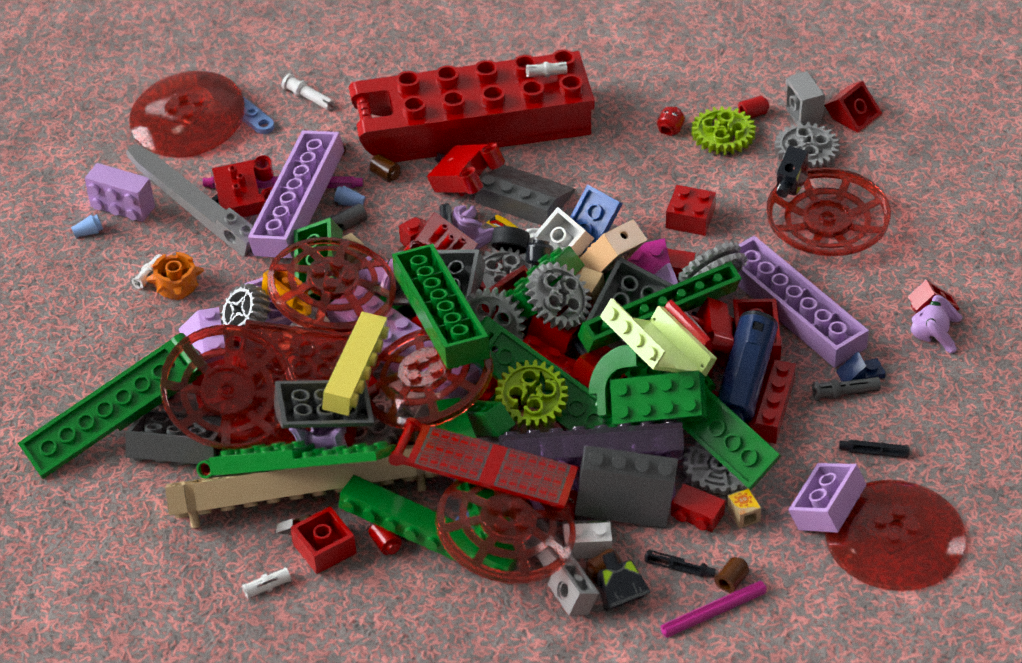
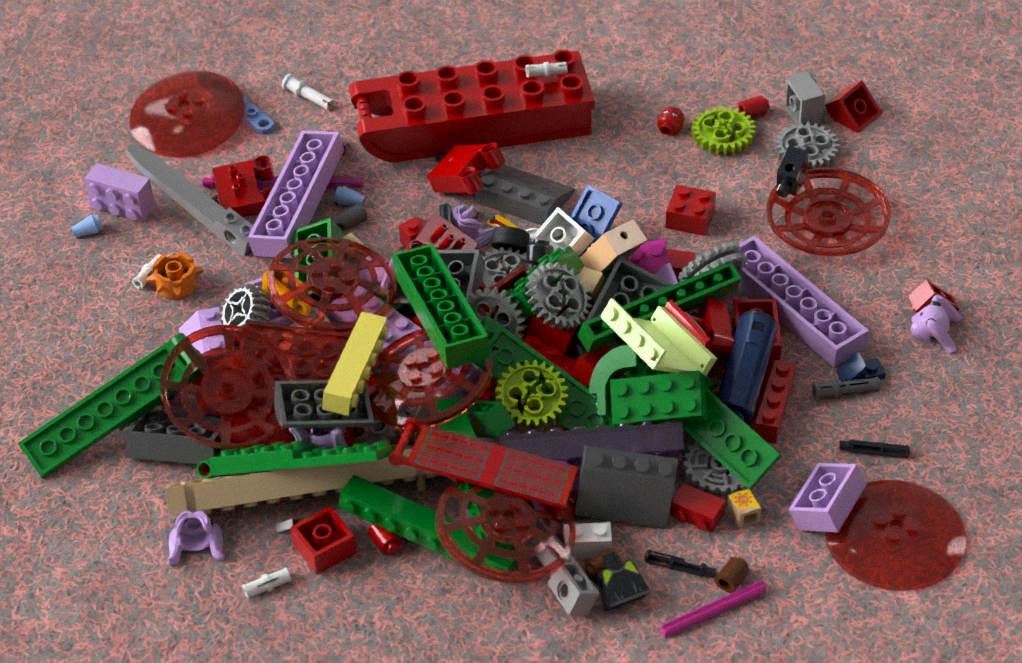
(194, 533): none -> lavender hair
(384, 168): reddish brown brick -> none

